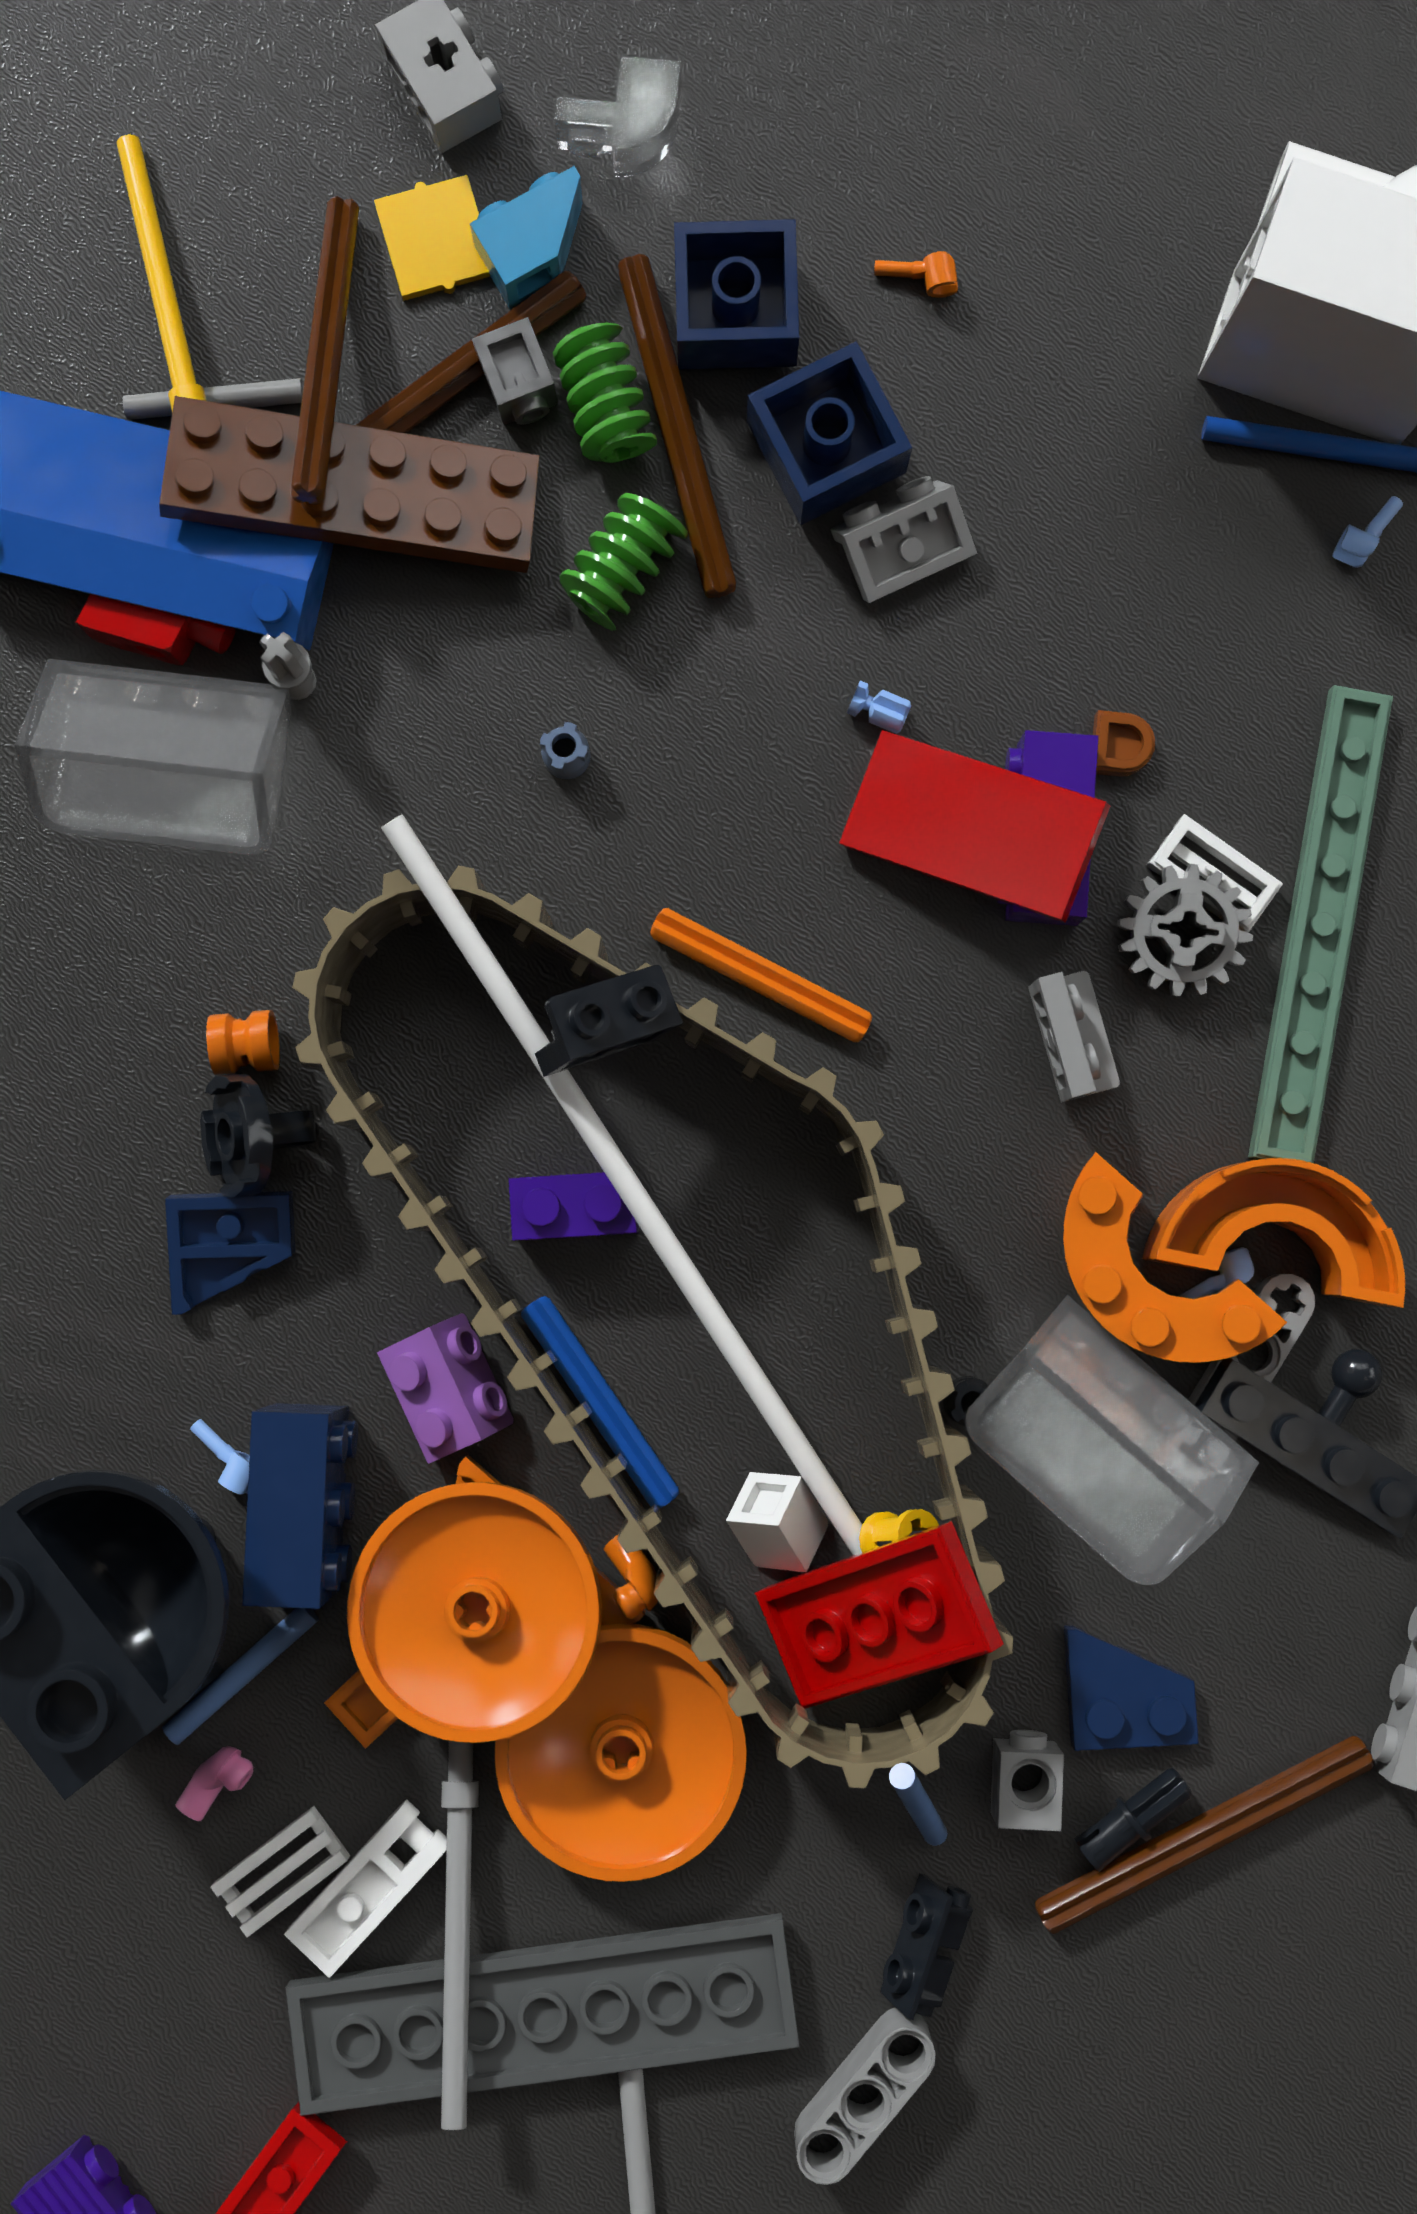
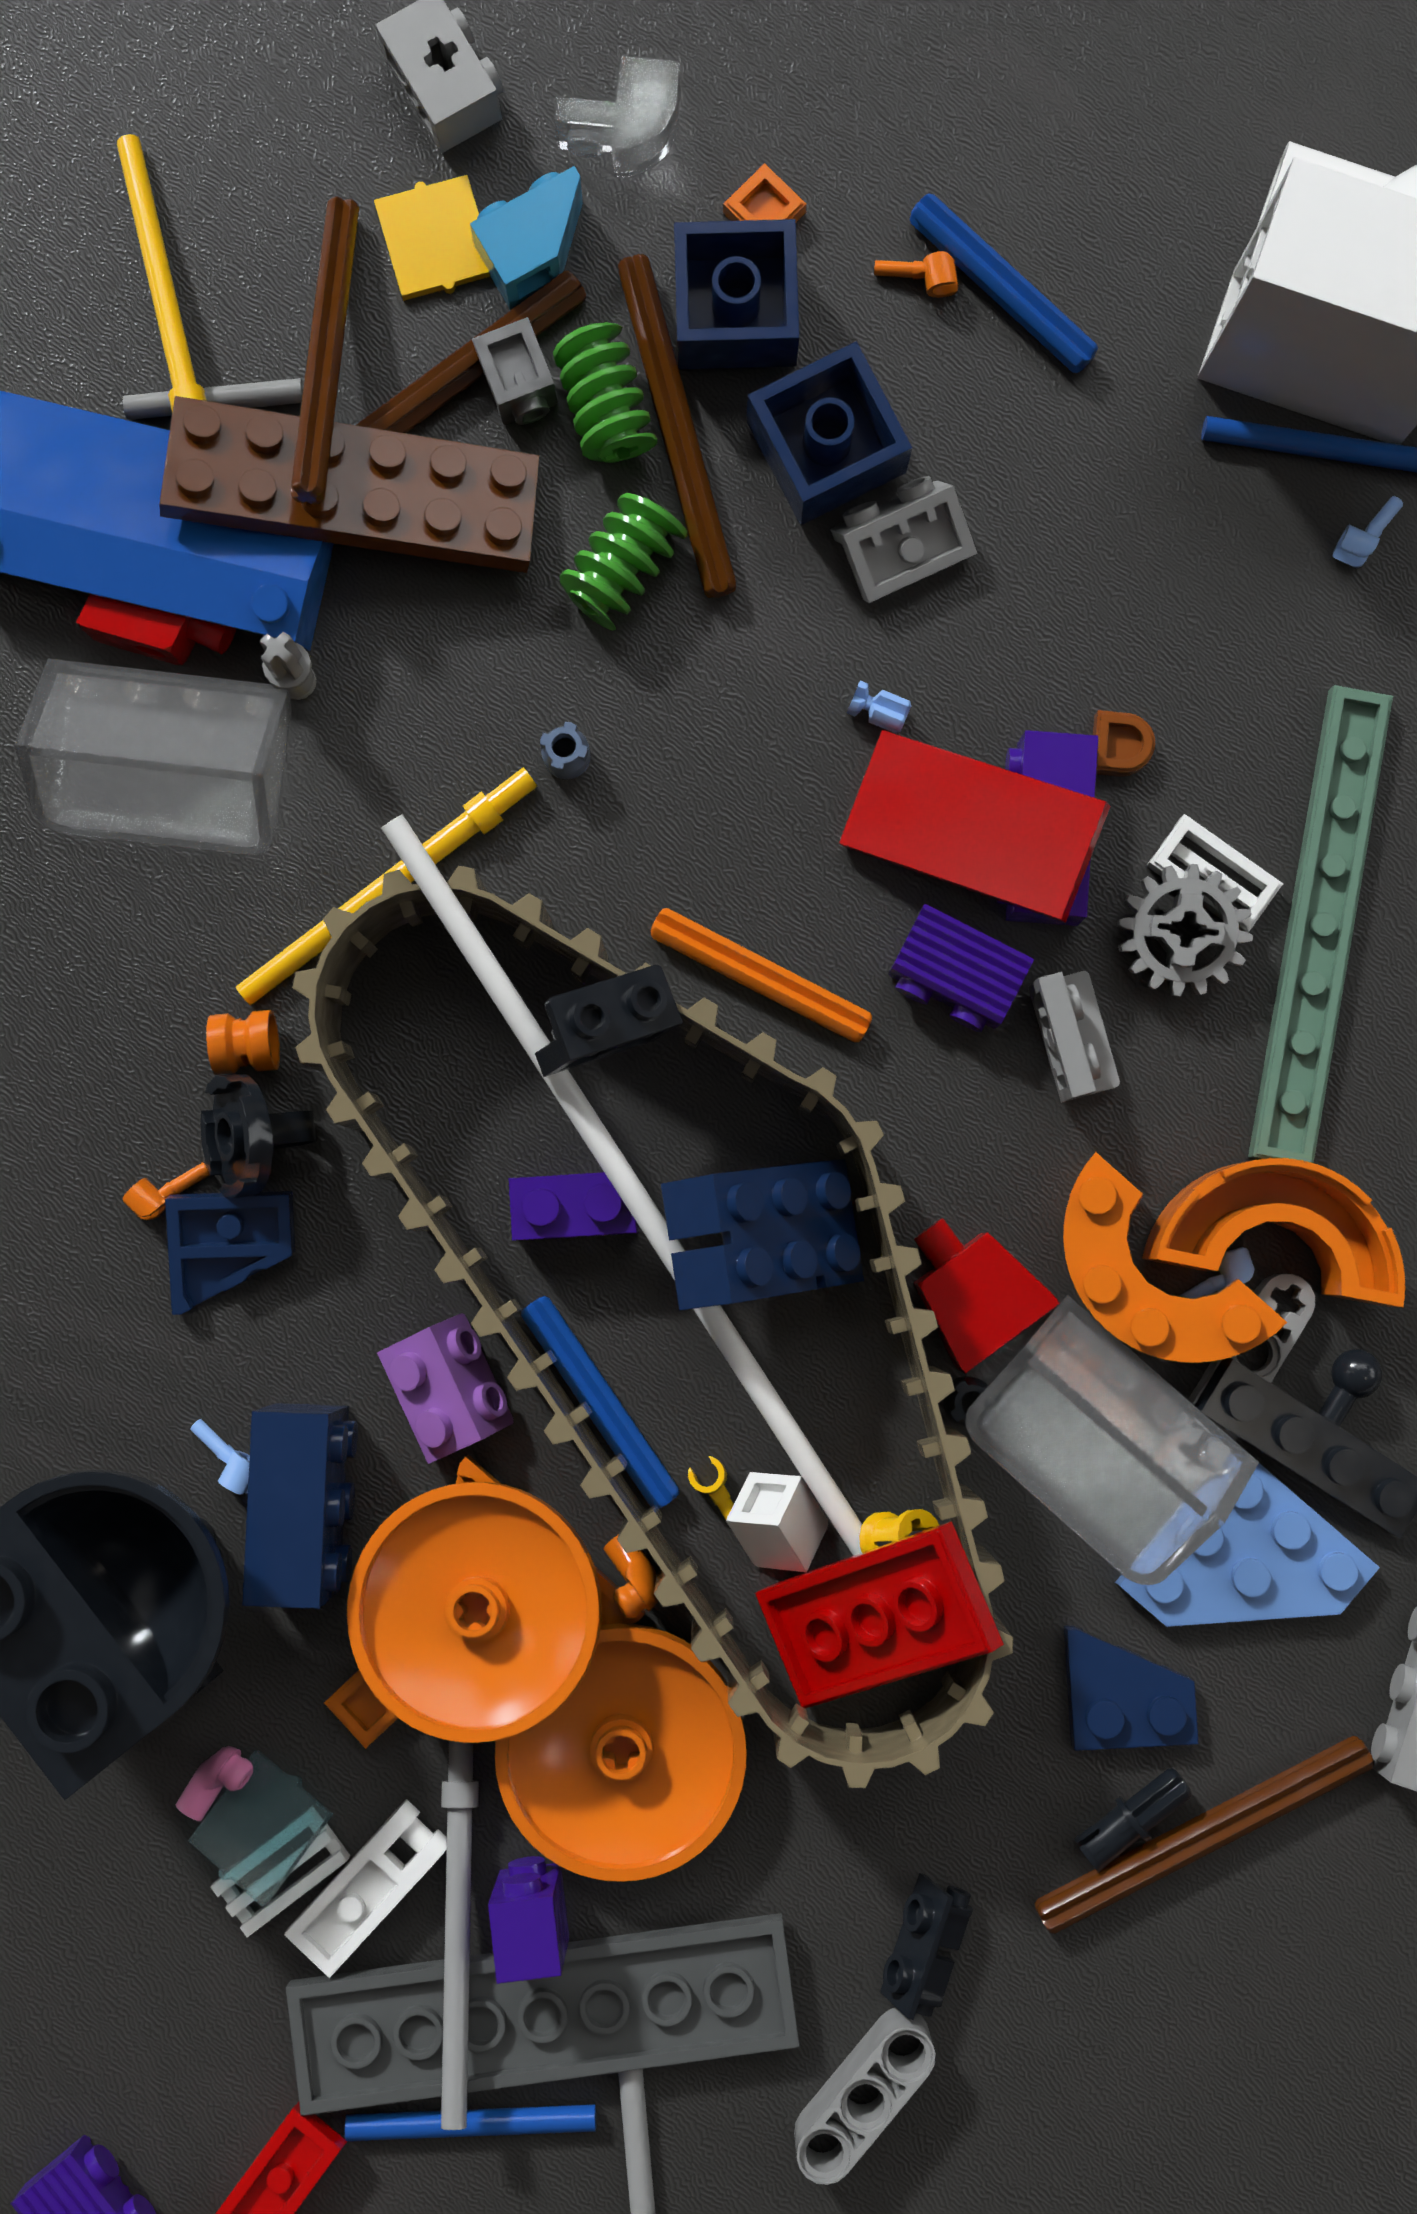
(149, 1202): none -> orange hand
(239, 1674): medium blue bar -> none
(261, 1829): none -> clear light blue piece
(479, 2123): none -> blue bar
(480, 814): none -> yellow bar
(528, 1921): none -> dark purple brick
(717, 1491): none -> yellow hand
(764, 198): none -> orange tile
(779, 1230): none -> dark blue piece
(918, 1803): medium blue bar -> none
(959, 969): none -> dark purple brick
(977, 1294): none -> red torso
(1003, 283): none -> blue axle
(1033, 1808): light grey brick -> none
(1261, 1565): none -> medium blue plate

